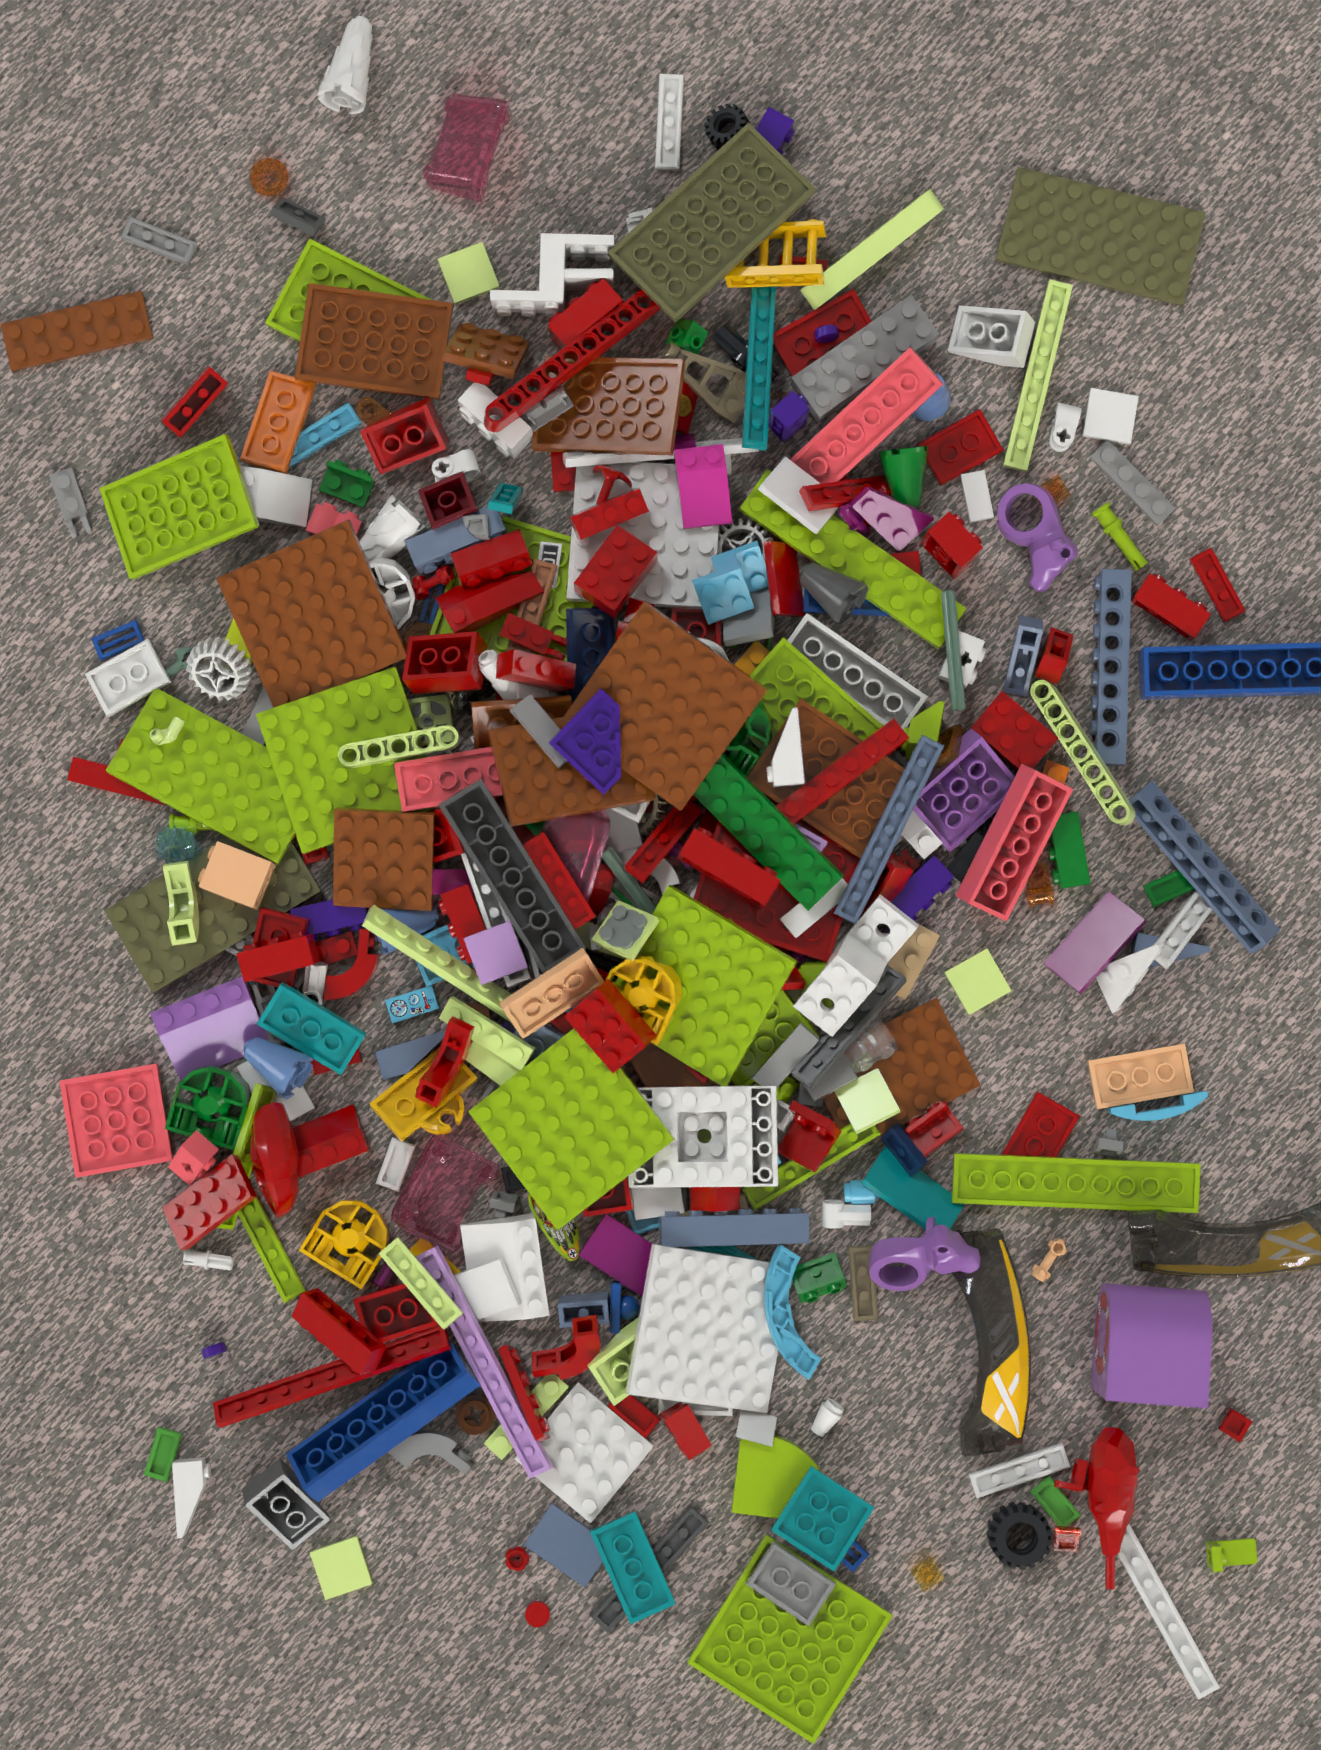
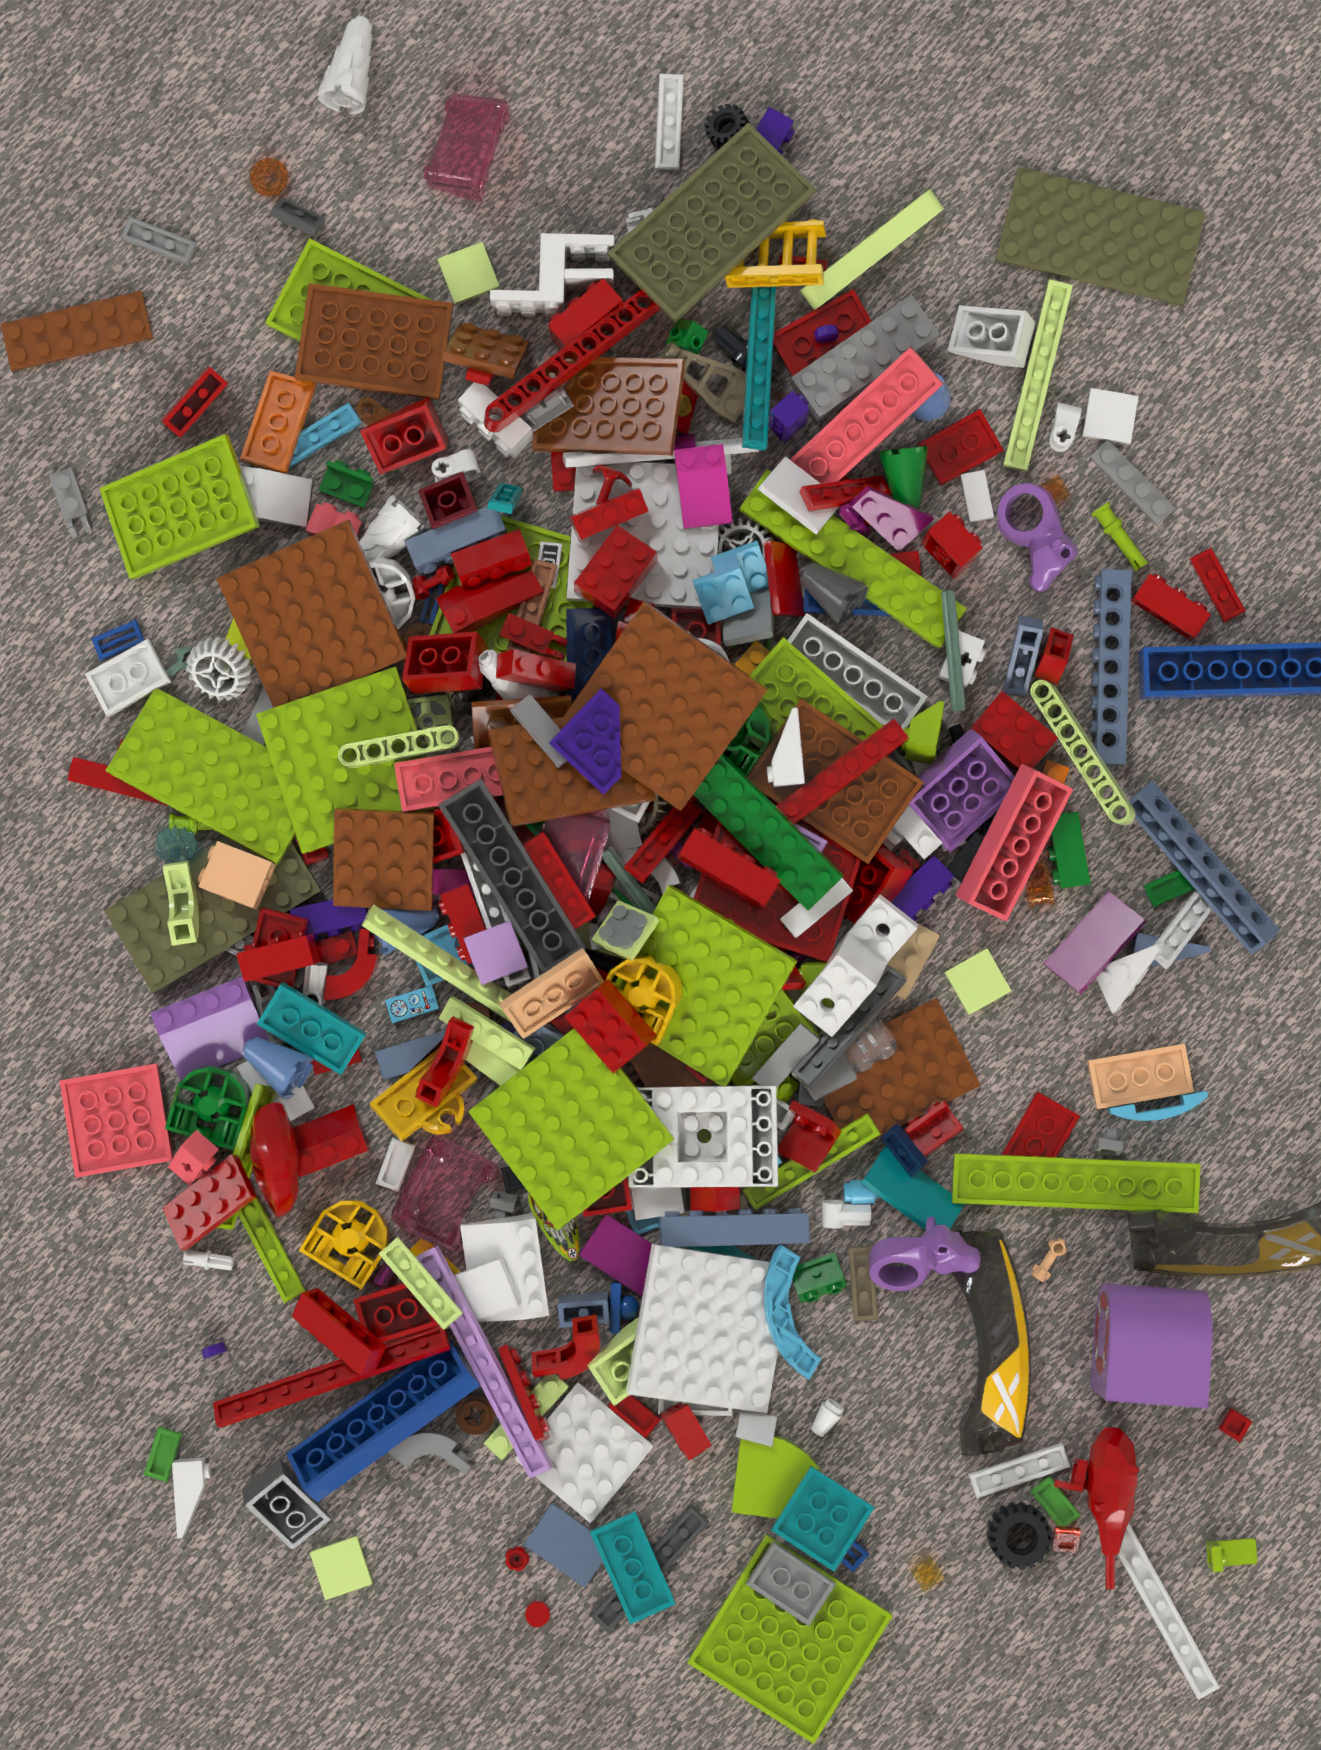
(169, 734): yellowish green arm -> none
(477, 525): light grey tile -> none
(867, 1101): yellowish green tile -> none
(888, 829): sand blue tile -> none
(951, 740): clear orange tile -> none

